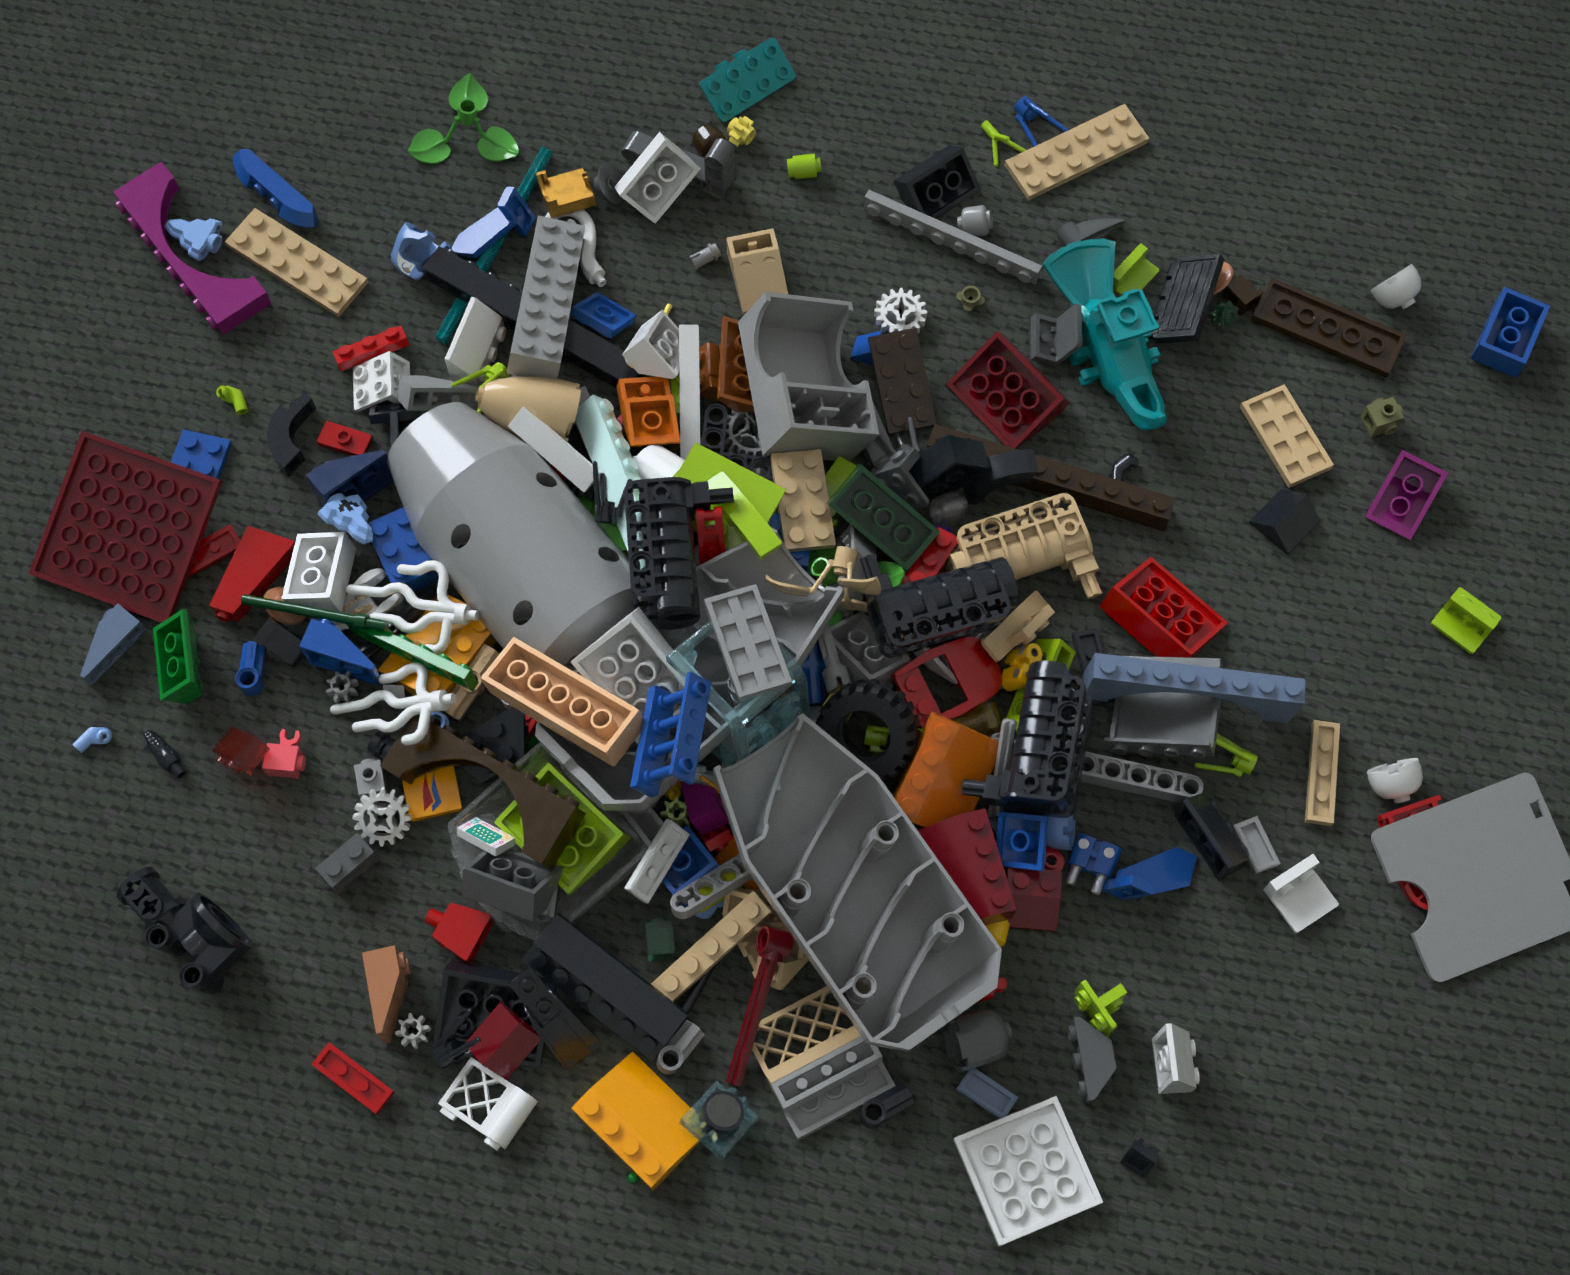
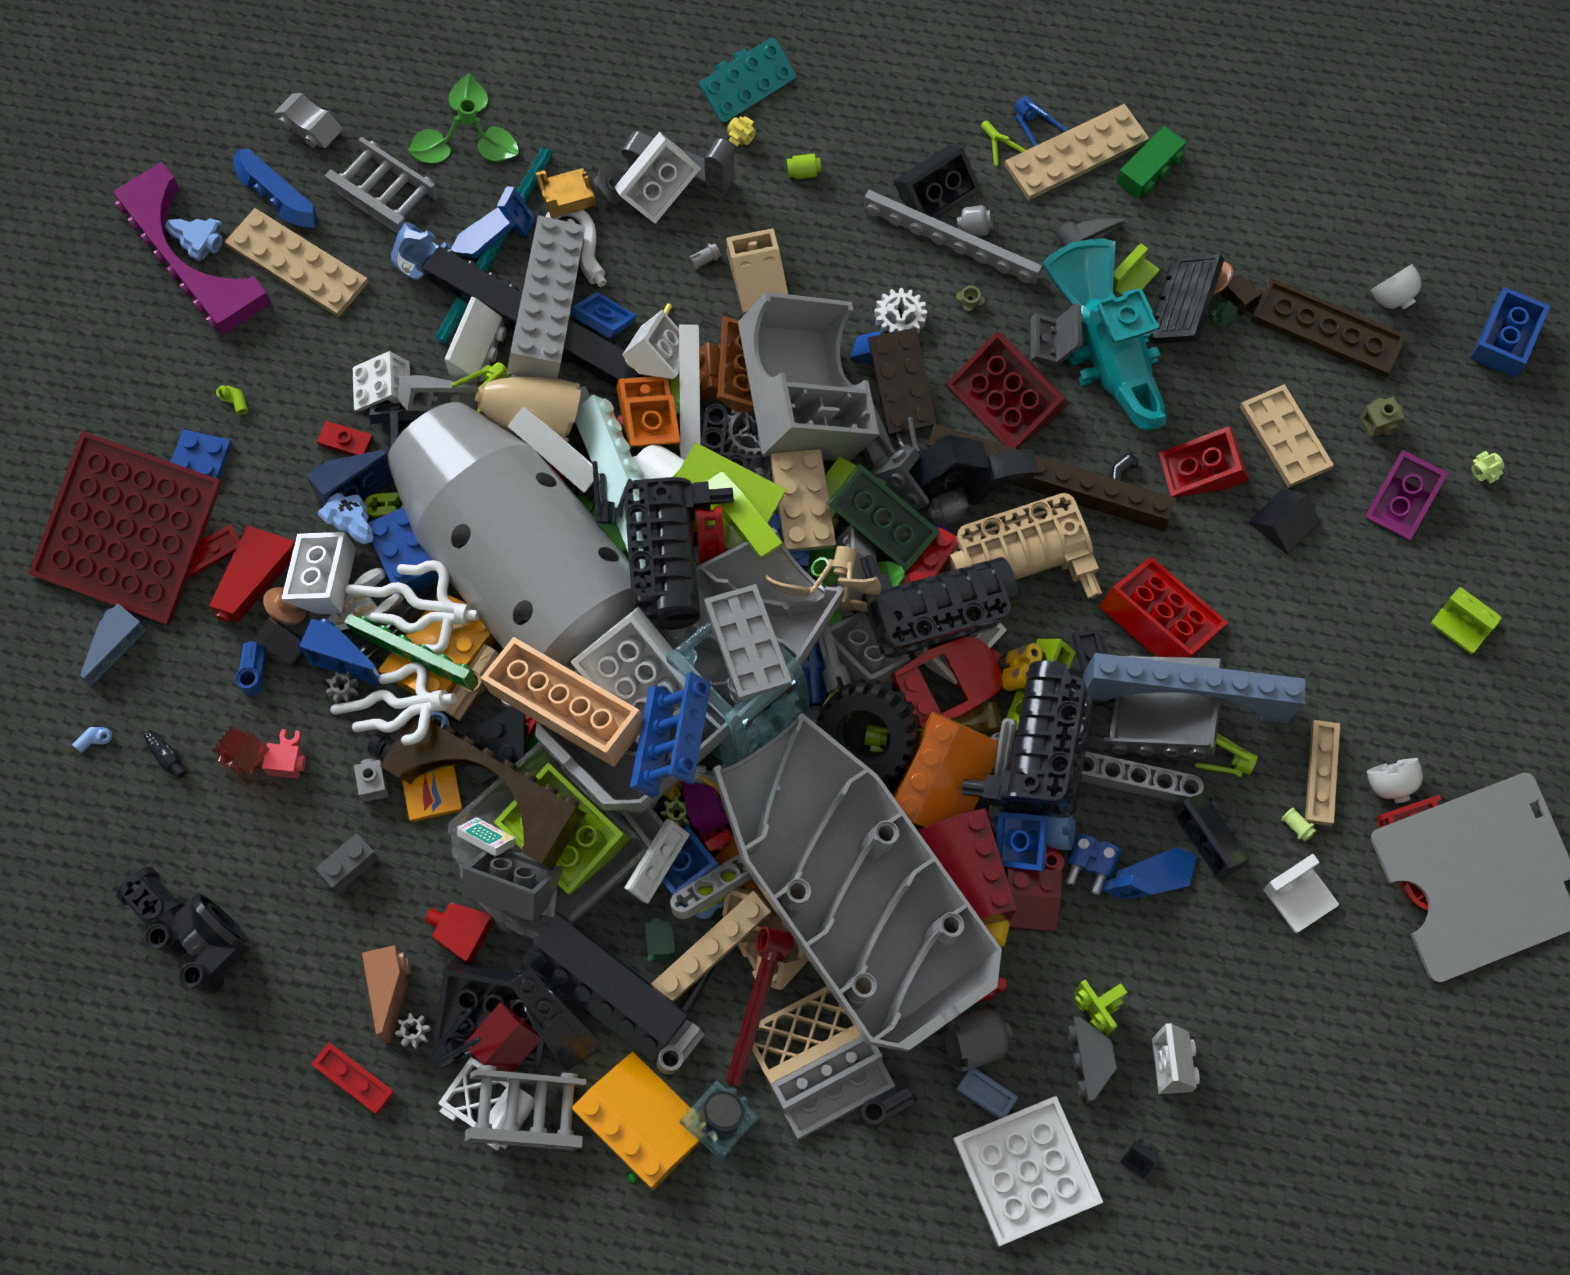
(177, 659): green slope -> none
(282, 431): black arch -> none
(308, 120): none -> light grey brick
(360, 621): dark green bar -> none
(370, 347): red plate -> none
(374, 809): white gear -> none
(377, 206): none -> light grey fence
(385, 500): none -> lime beam
(397, 690): white sticker -> none
(510, 1134): none -> light grey fence
(705, 137): dark brown head -> none
(1018, 626): tan bracket -> none
(1152, 162): none -> green brick
(1204, 464): none -> red slope
(1259, 847): light grey tile -> none
(1298, 824): none -> yellowish green pin
(1487, 467): none -> yellowish green gear

